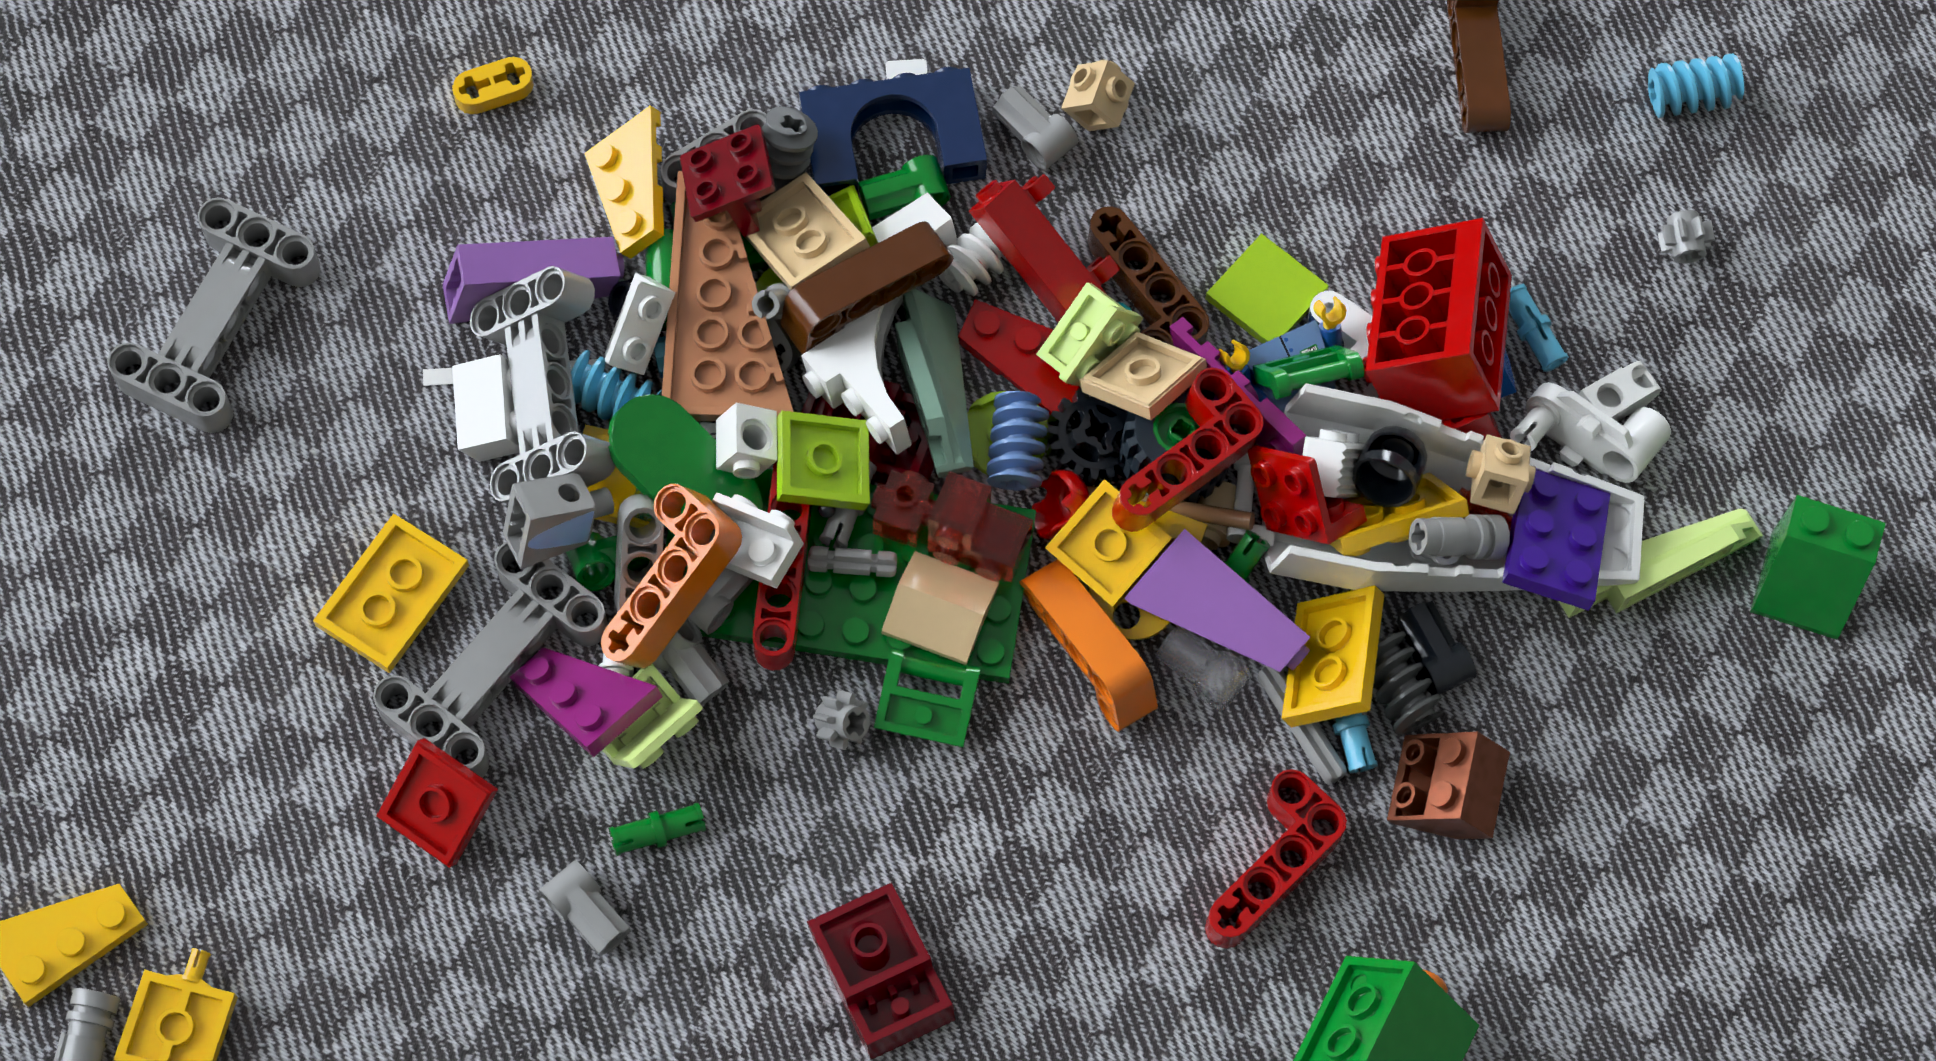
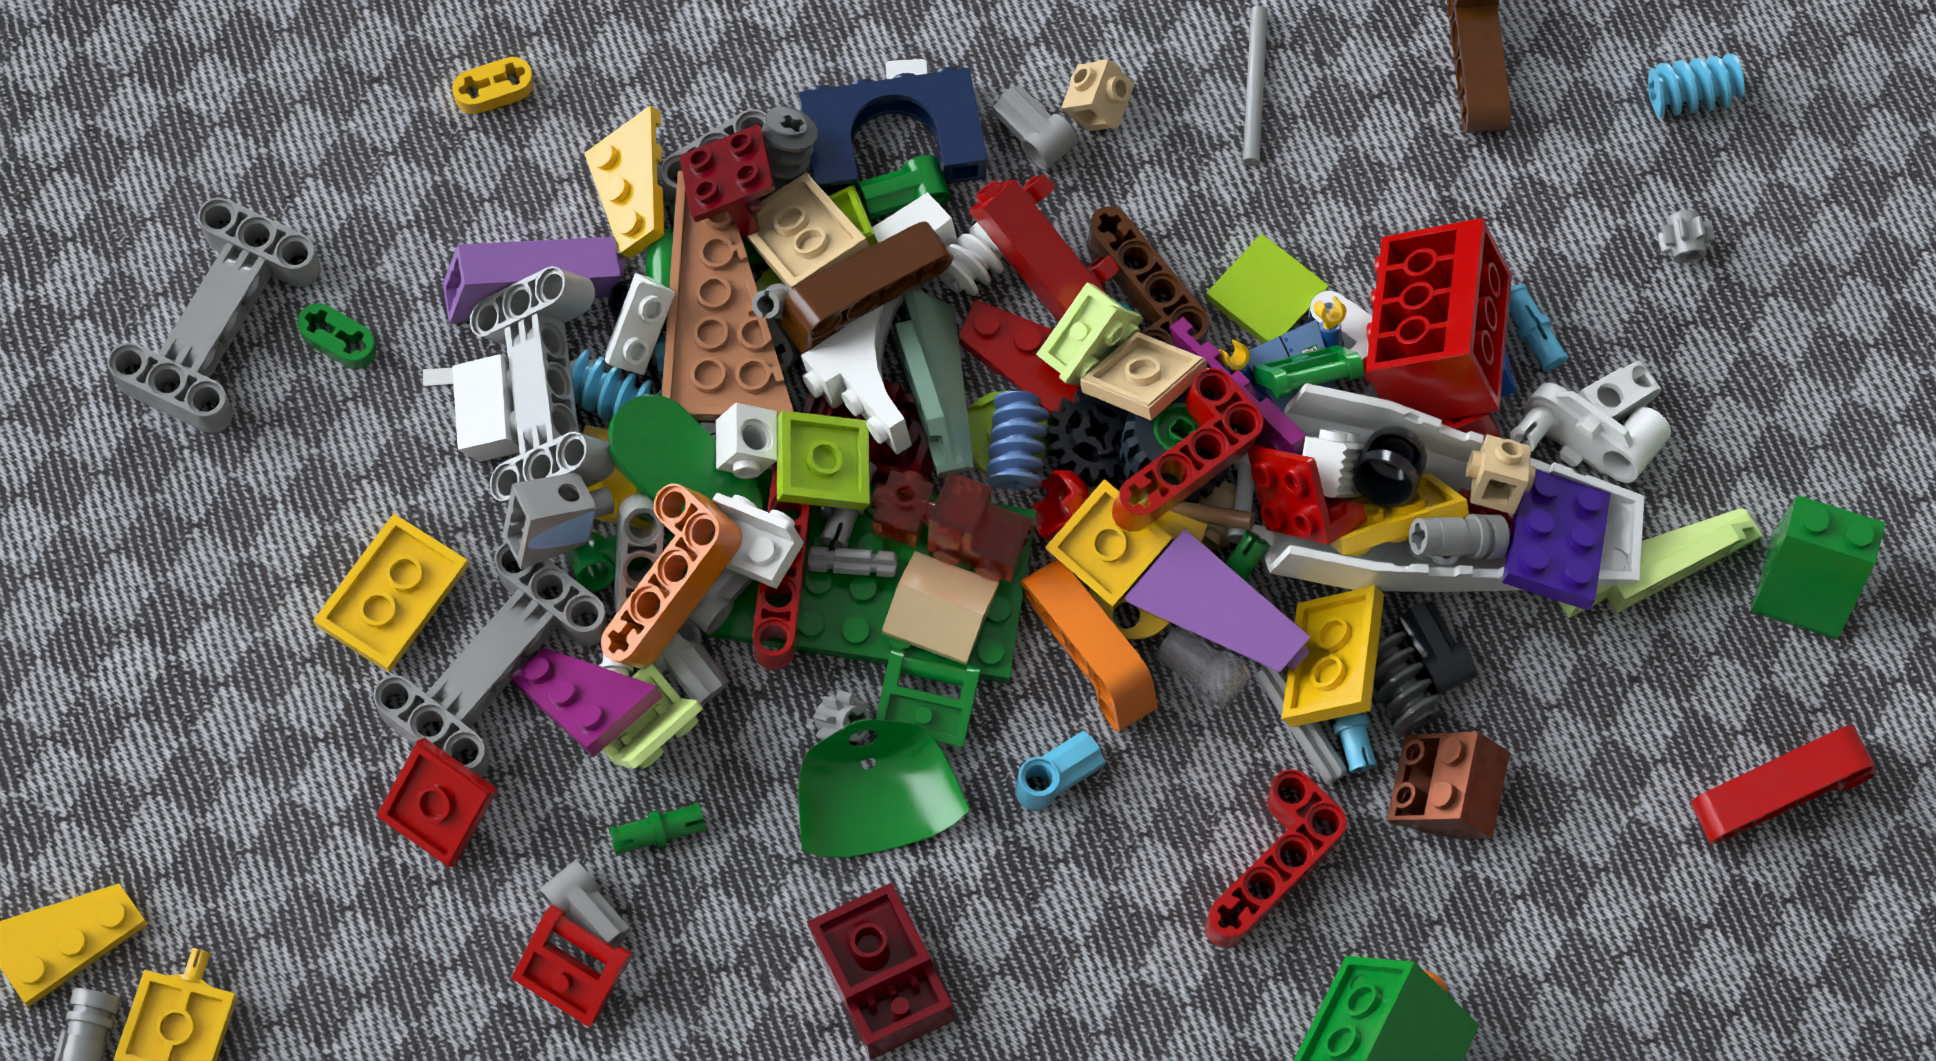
(341, 328): none -> green beam
(562, 977): none -> red plate
(880, 808): none -> green piece
(1060, 769): none -> medium azure piece
(1255, 86): none -> light grey bar
(1784, 783): none -> red beam

